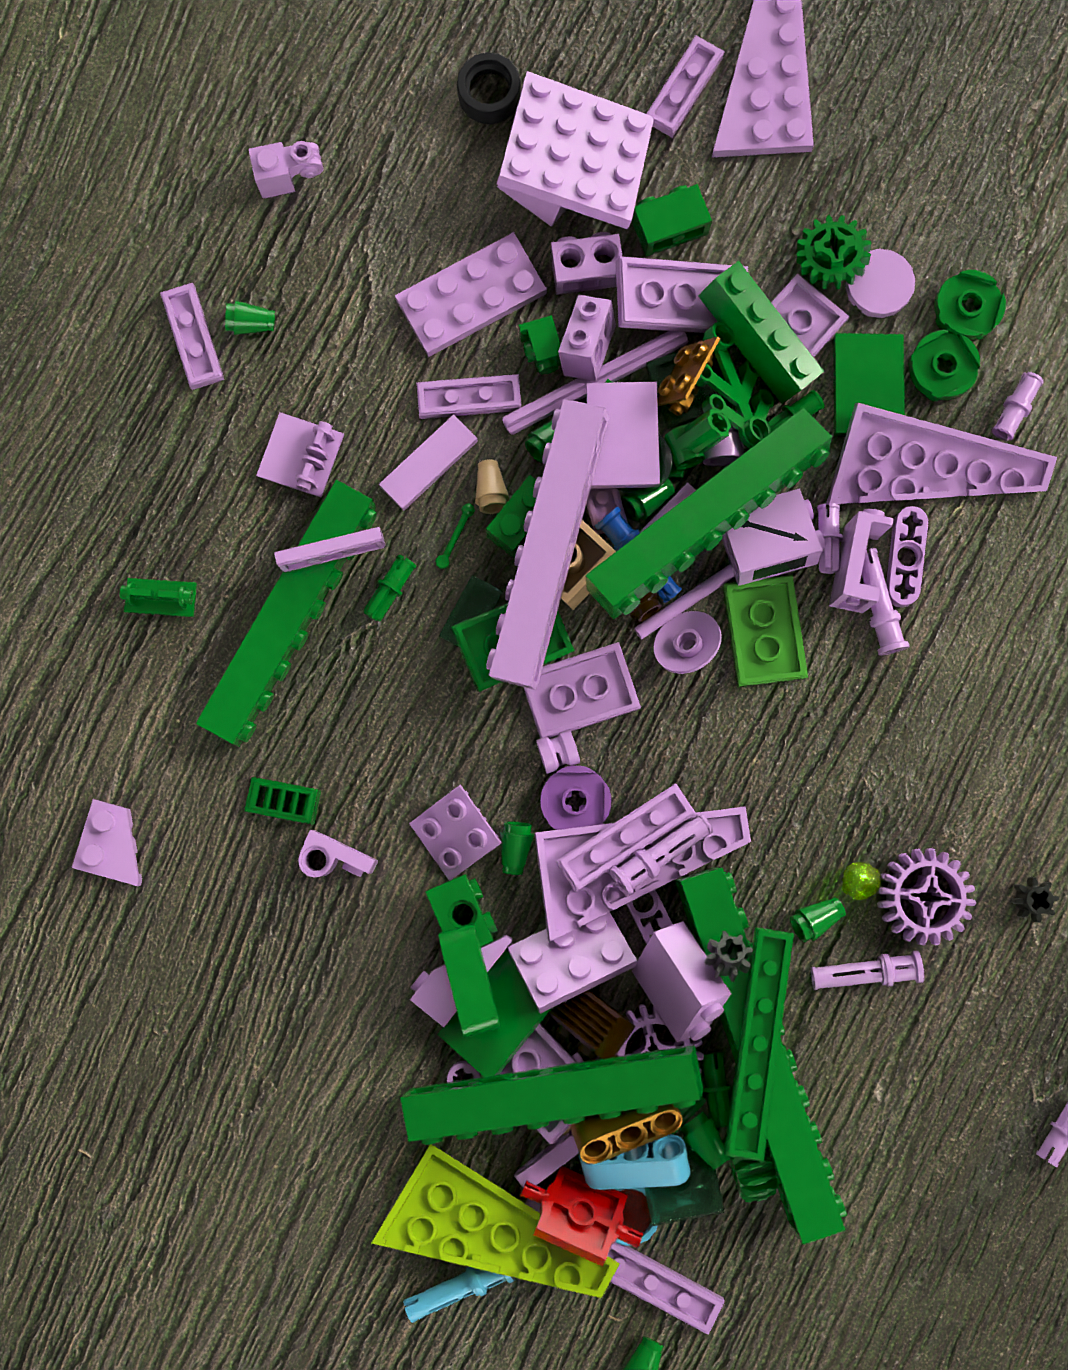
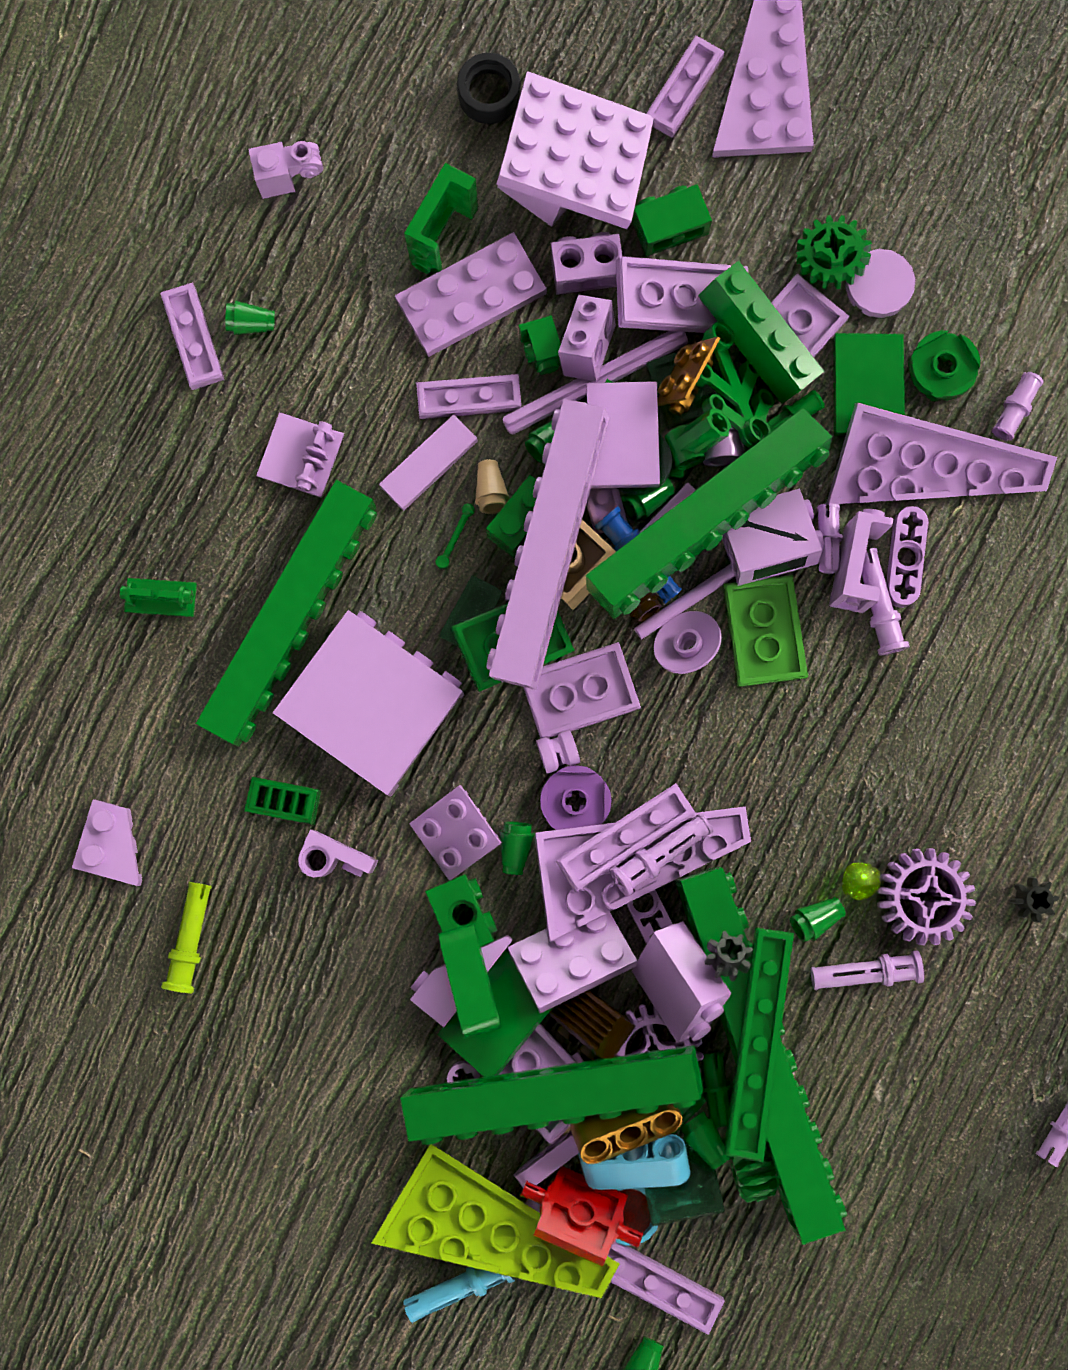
(185, 954): none -> lime pin
(330, 549): lavender tile -> none
(369, 701): none -> lavender panel
(389, 588): green axle -> none
(449, 193): none -> green panel
(986, 296): green plate -> none

